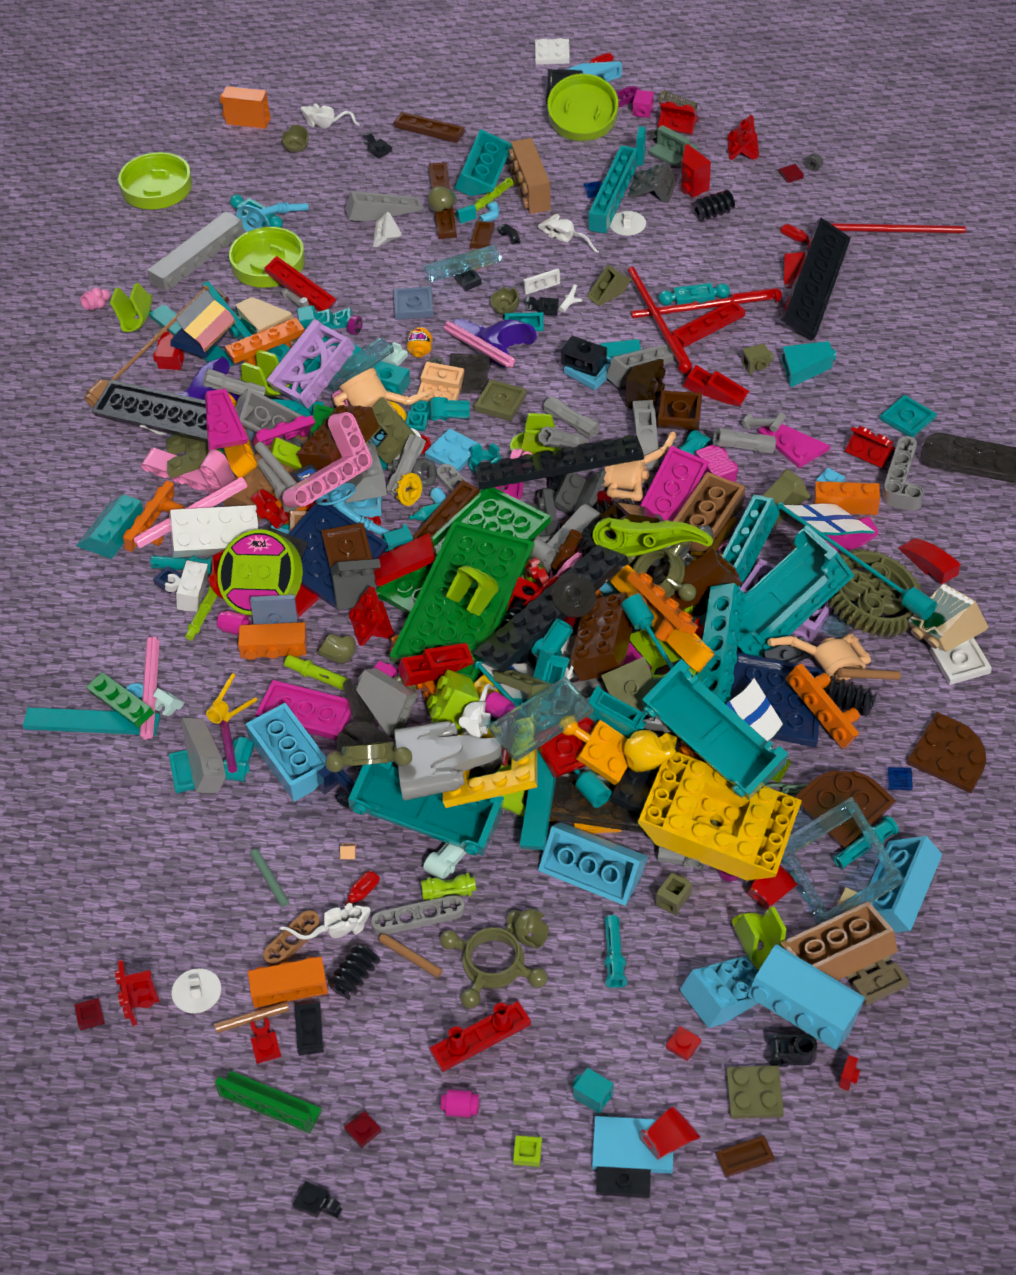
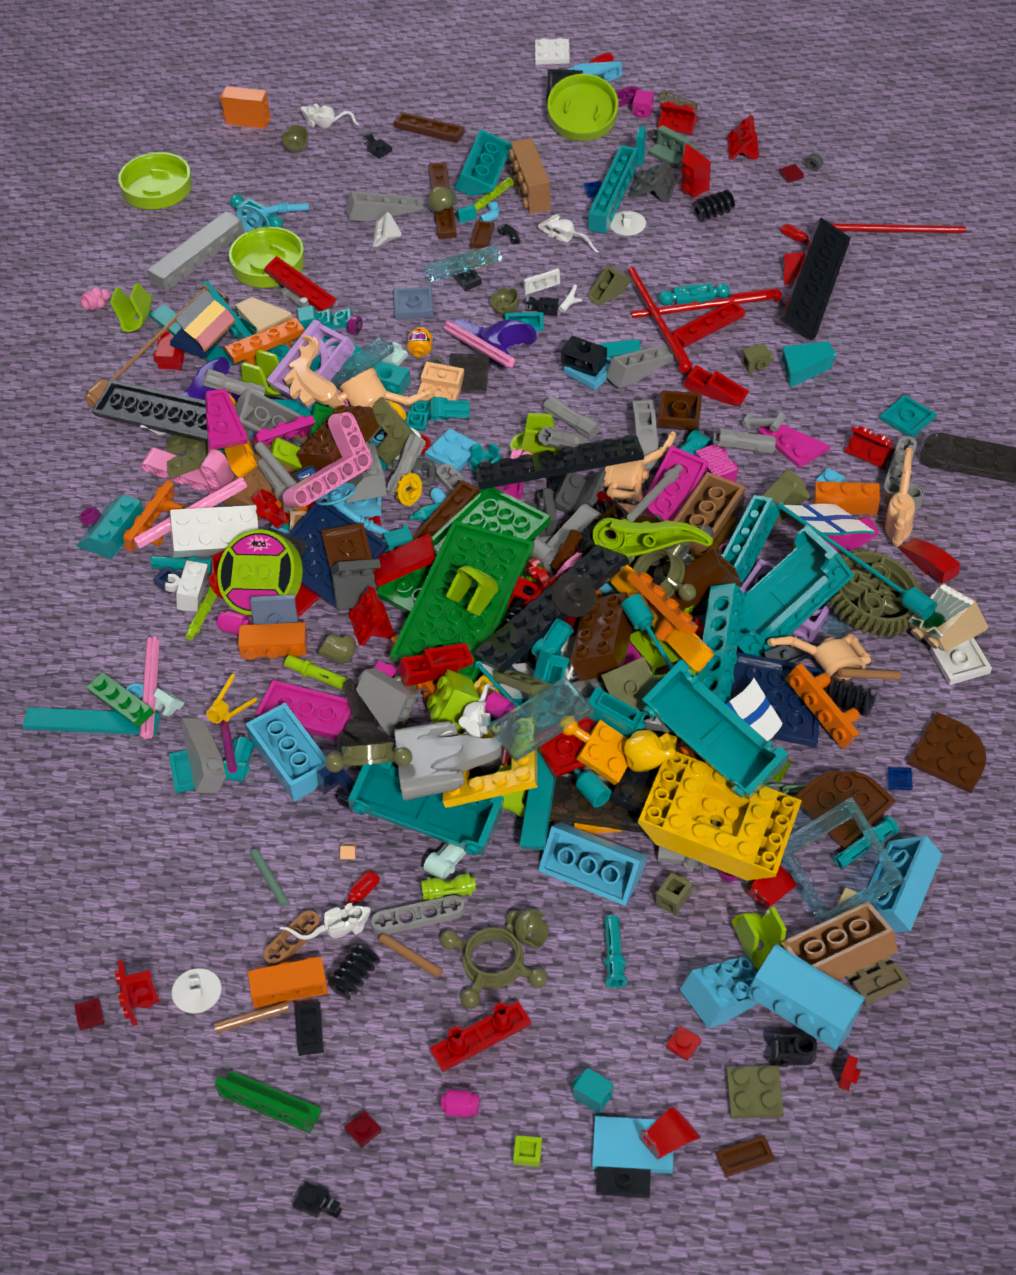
(89, 516): none -> magenta tile
(265, 1044): red plate -> none
(306, 382): none -> light nougat animal
(500, 400): olive plate -> none
(645, 382): dark brown slope -> none
(669, 478): none -> light grey bar
(901, 507): none -> light nougat piece

